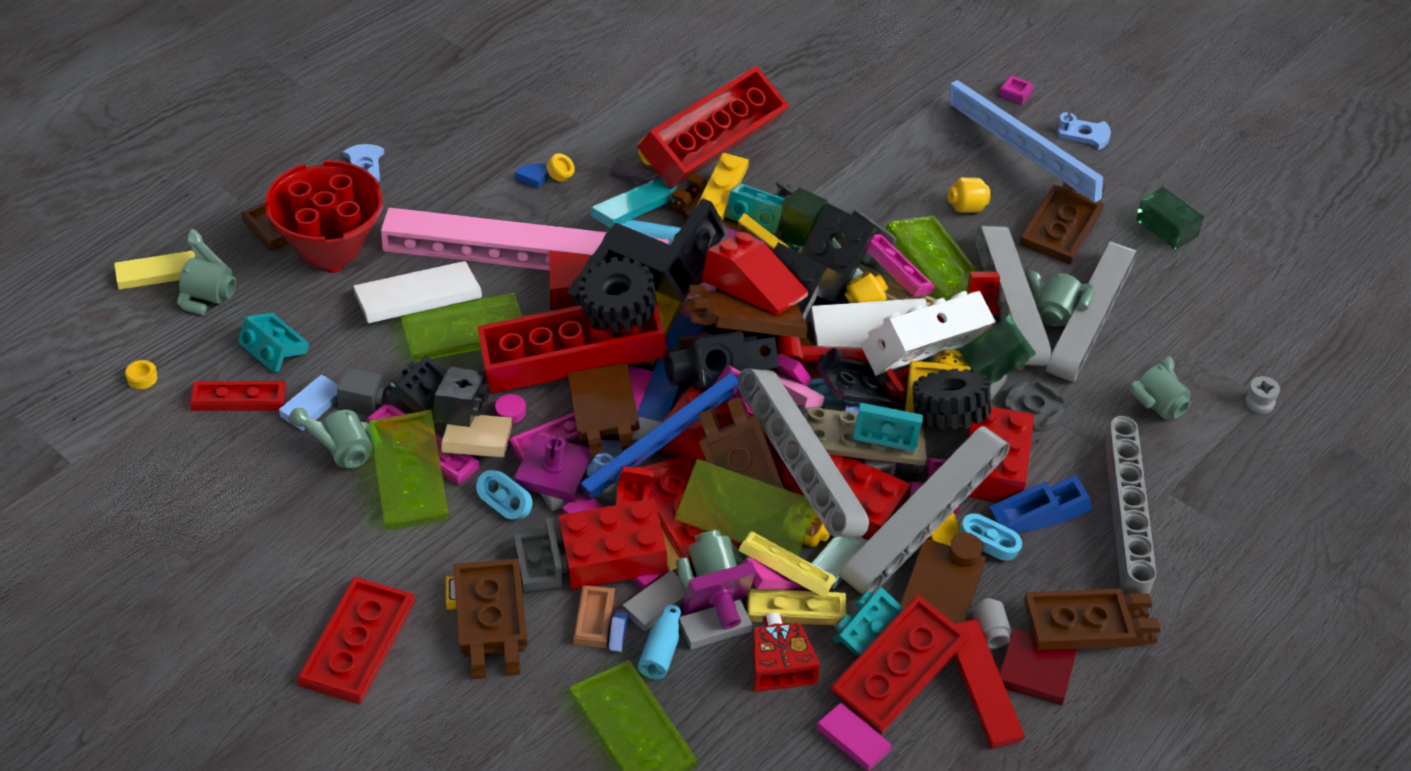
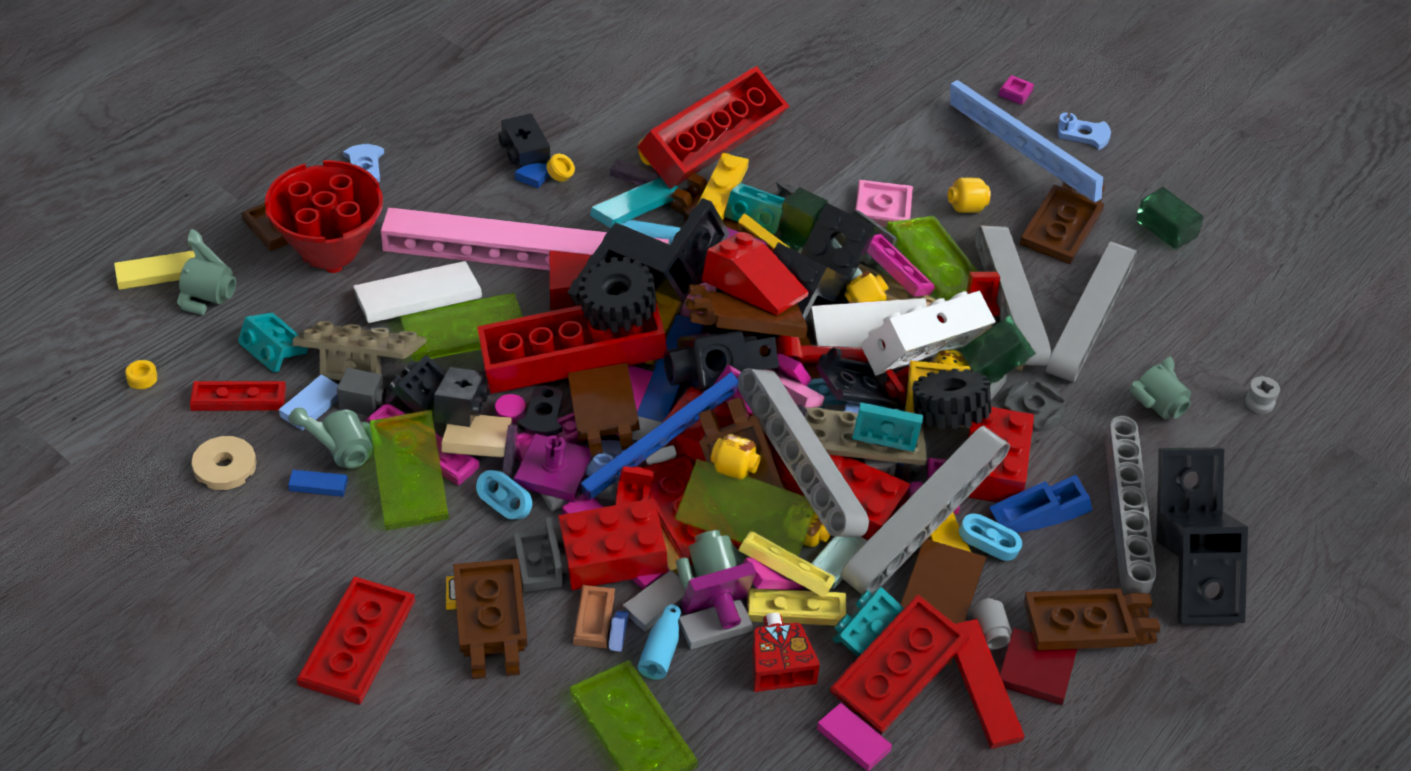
(219, 449): none -> tan tile
(318, 483): none -> blue piece
(356, 347): none -> dark tan bracket
(510, 450): none -> clear purple piece
(524, 141): none -> black brick
(549, 402): none -> black piece
(661, 455): none -> light grey tile
(735, 456): none -> yellow head
(884, 201): none -> bright pink tile
(965, 549): reddish brown tile -> none
(1058, 296): sand green piece -> none
(1202, 536): none -> black bracket

